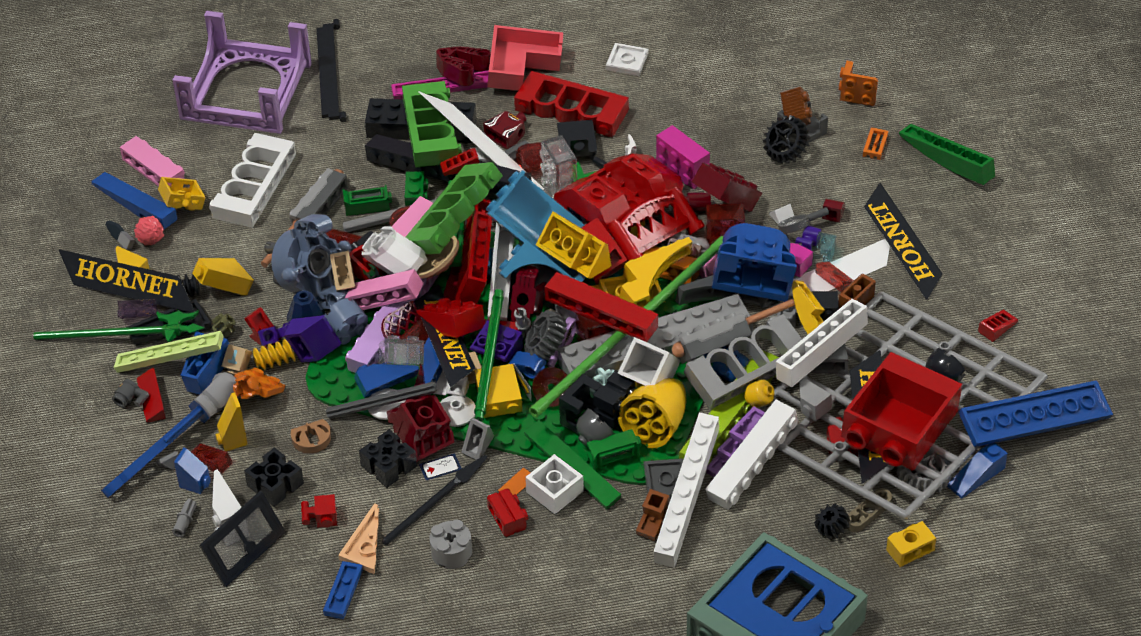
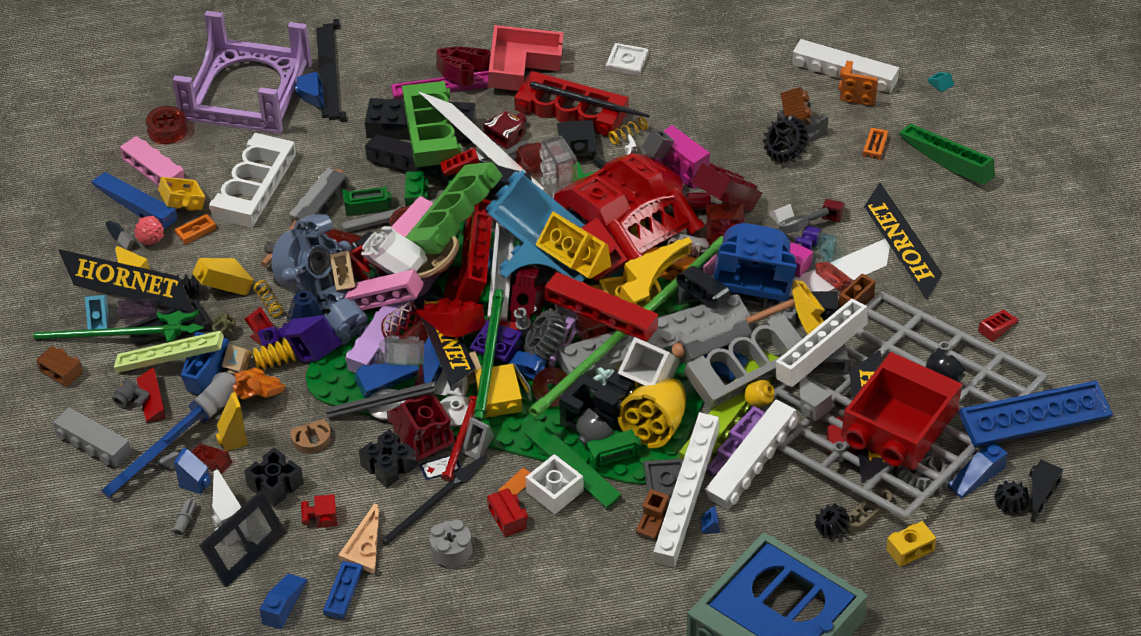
(59, 366): none -> dark orange brick
(92, 437): none -> light grey brick
(96, 312): none -> medium azure slope
(166, 132): none -> clear red wheel
(195, 229): none -> orange tile
(263, 289): none -> yellow piece
(281, 601): none -> blue slope
(311, 89): none -> blue slope
(448, 474): none -> red bar
(583, 98): none -> black piece
(640, 124): none -> yellow piece
(657, 144): none -> dark grey brick
(703, 286): none -> black beam
(710, 521): none -> blue slope
(830, 60): none -> white brick
(941, 81): none -> teal slope
(1011, 497): none -> black gear
(1044, 482): none -> black slope

